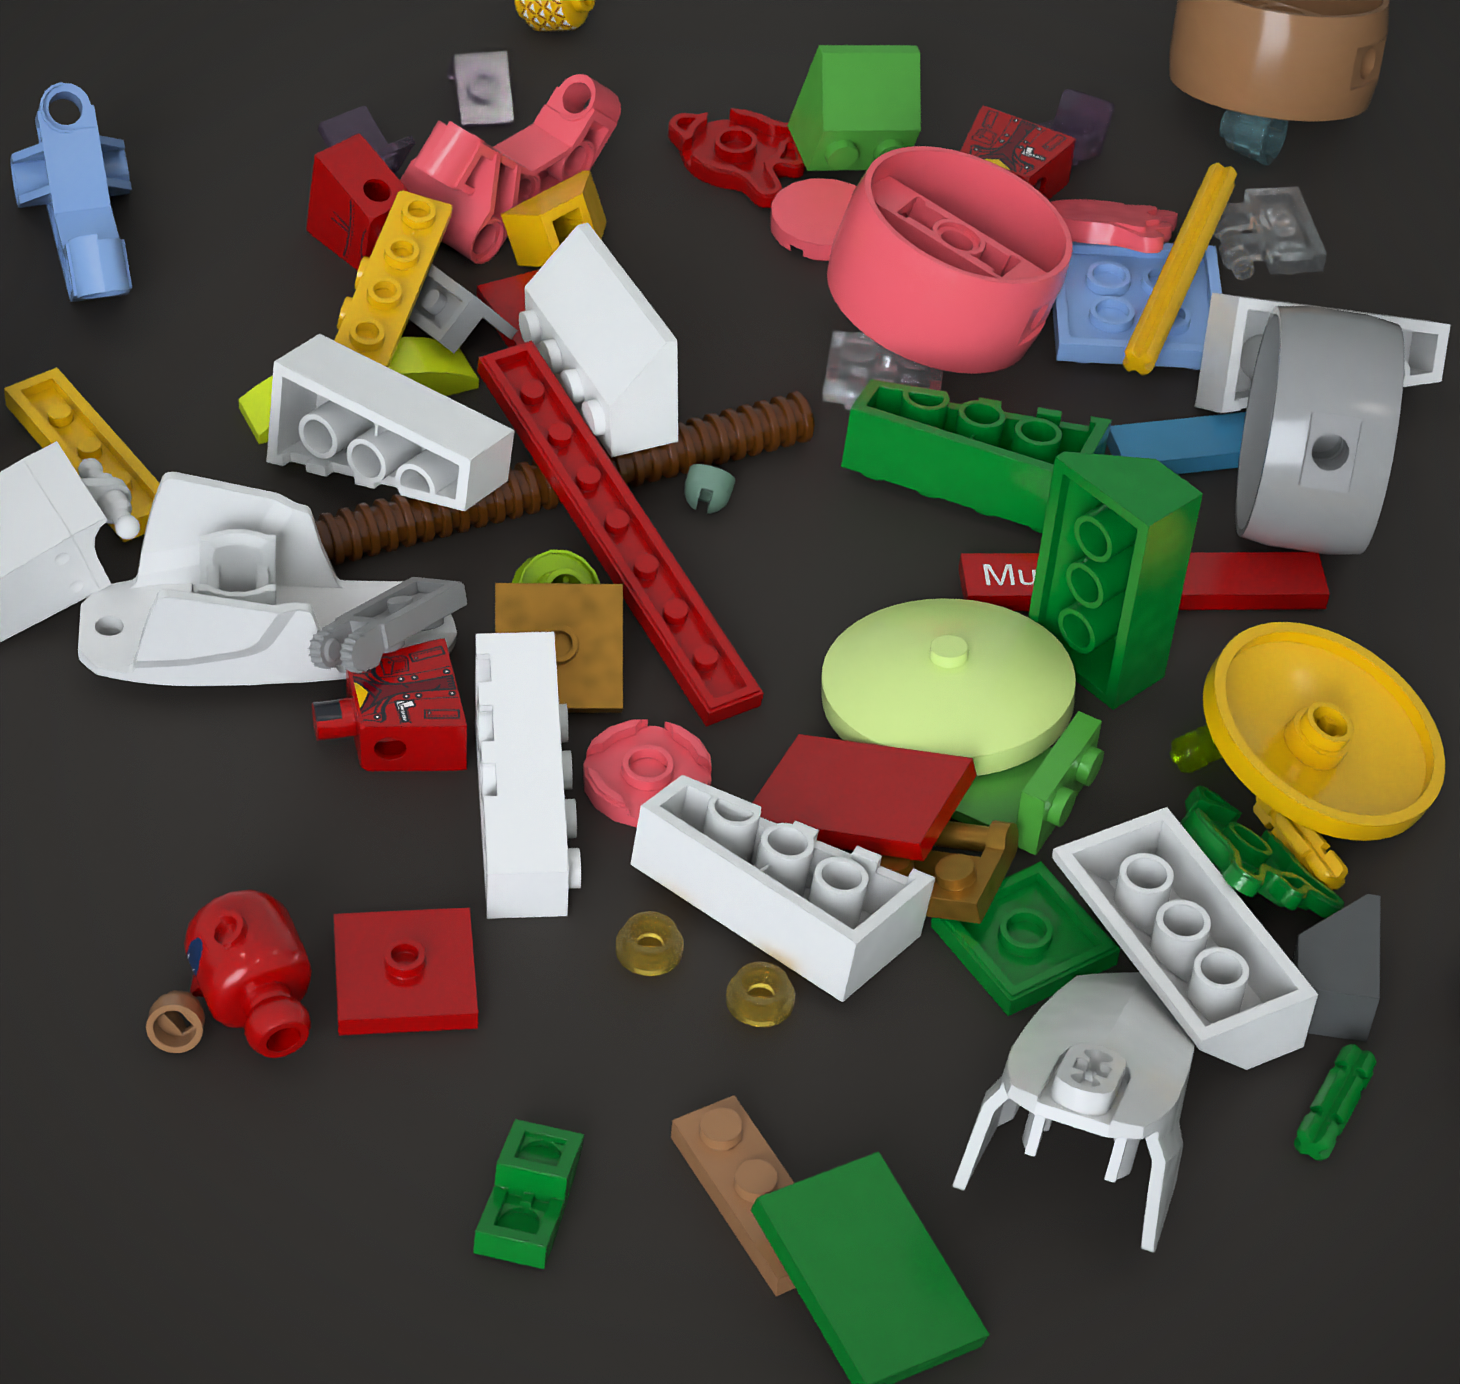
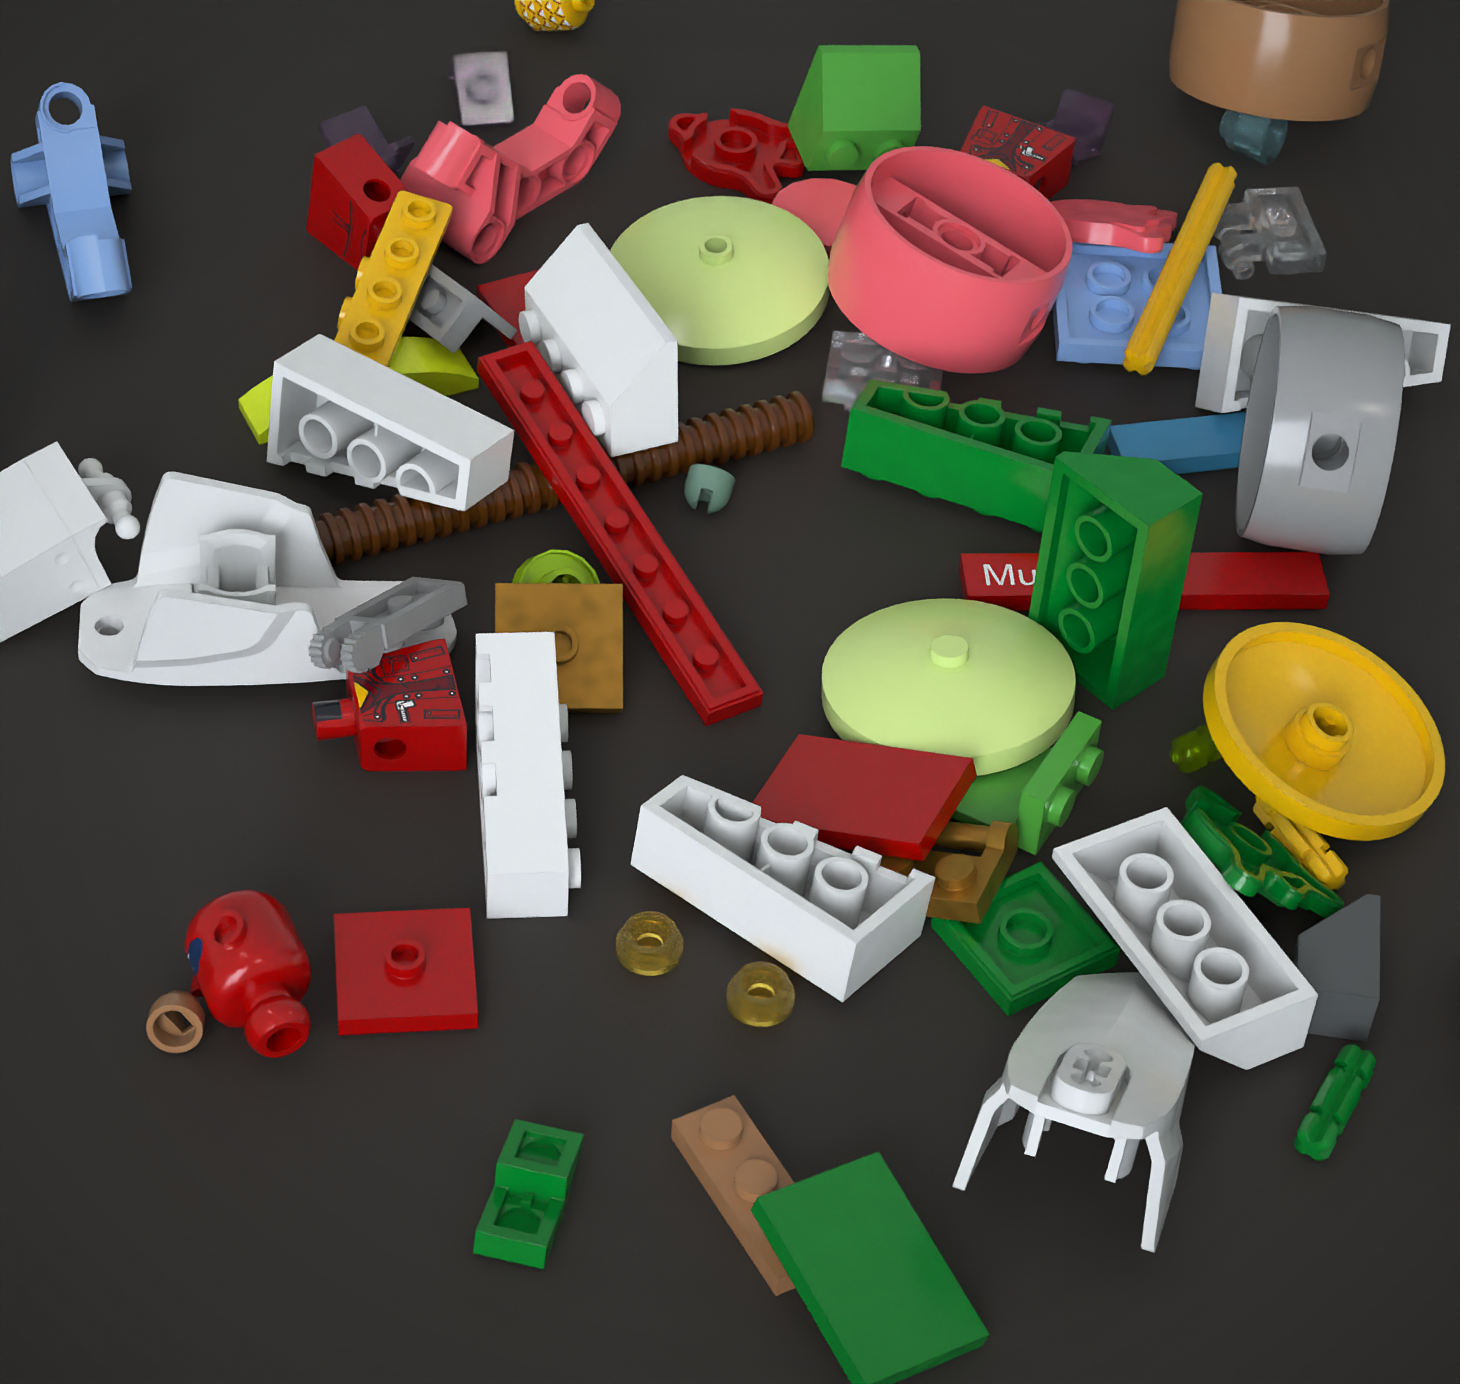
(57, 412): yellow plate -> none
(549, 217): yellow slope -> none
(636, 762): coral tile -> none
(727, 276): none -> yellowish green dish

